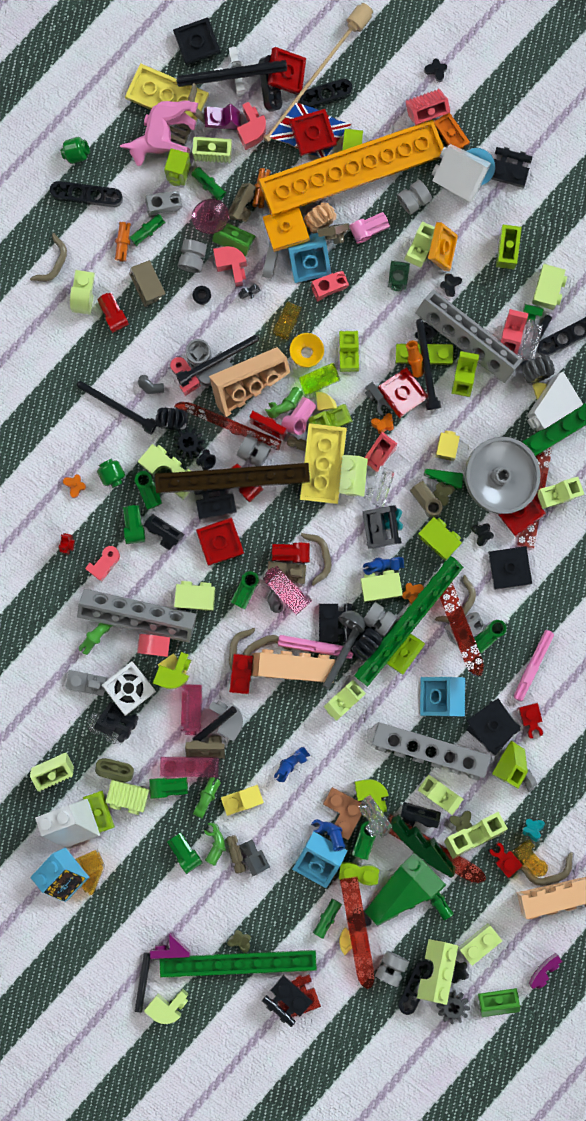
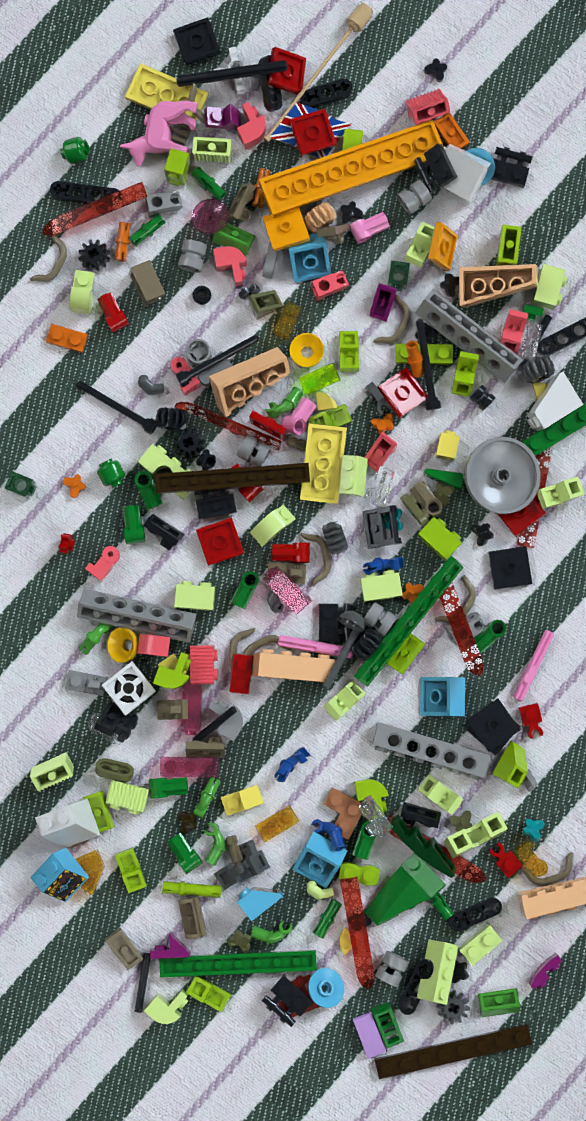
(16, 478): none -> clear green brick
(67, 338): none -> orange plate
(90, 250): none -> black gear
(95, 209): none -> clear red piece
(117, 645): none -> yellow piece
(124, 948): none -> dark tan hinge
(130, 870): none -> lime slope
(172, 709): none -> dark tan hinge
(187, 821): none -> dark brown piece
(191, 889): none -> lime pin
(192, 917): none -> dark tan hinge
(202, 665): none -> coral brick
(208, 993): none -> lime slope
(230, 875): none -> dark grey plate
(257, 900): none -> medium azure slope
(264, 303): none -> olive slope
(270, 937): none -> bright green piece
(272, 525): none -> yellowish green brick
(276, 823): none -> clear yellow slope
(317, 892): none -> yellowish green arm
(333, 987): none -> medium azure dish
(335, 537): none -> dark grey gear
(350, 211): none -> black piece
(369, 1035): none -> lavender slope
(381, 1014): none -> green slope
(382, 302): none -> magenta slope
(402, 326): none -> dark tan animal
(410, 503): none -> olive plate
(440, 165): none -> black plate
(453, 1051): none -> dark brown plate
(458, 914): none -> black beam
(485, 401): none -> black wheel
(493, 282): none -> light nougat wedge

